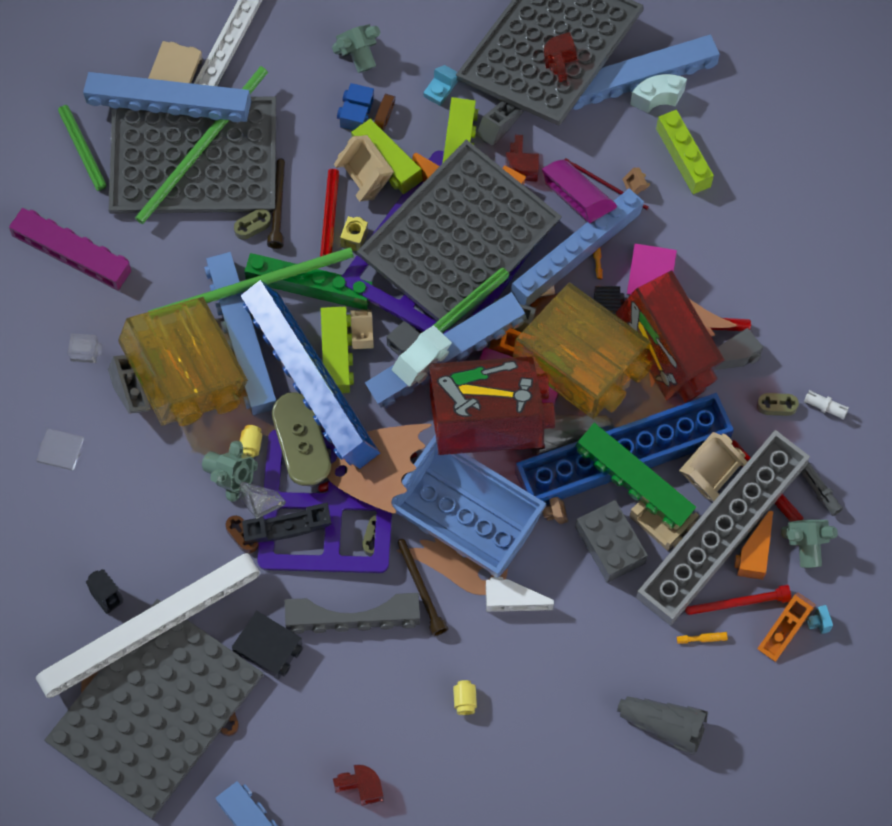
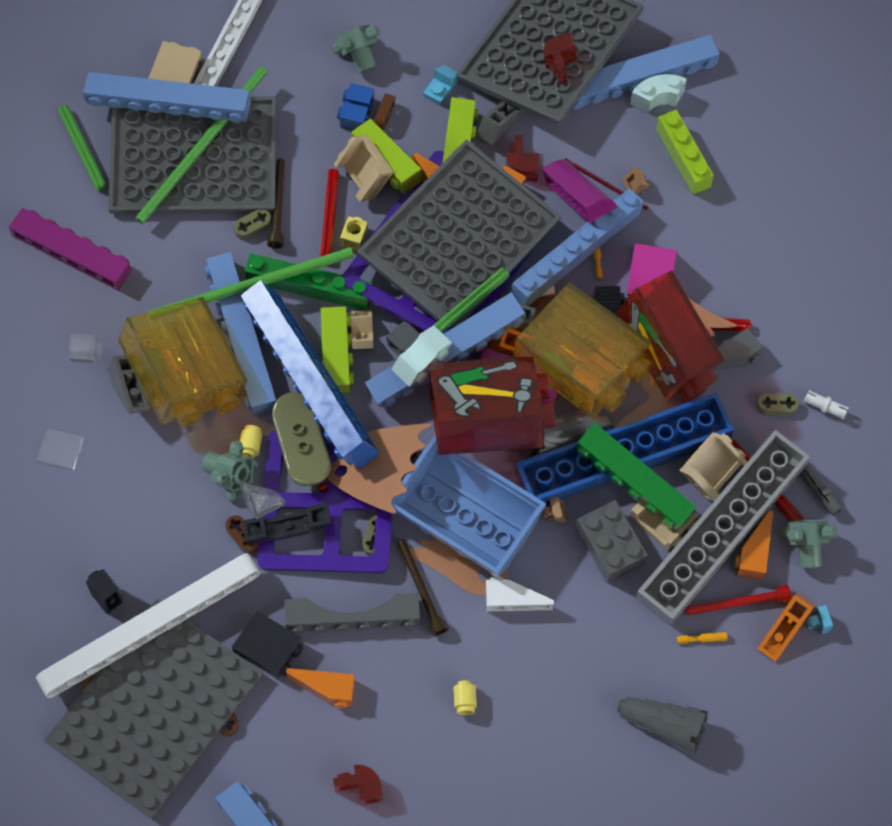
(331, 687): none -> orange slope

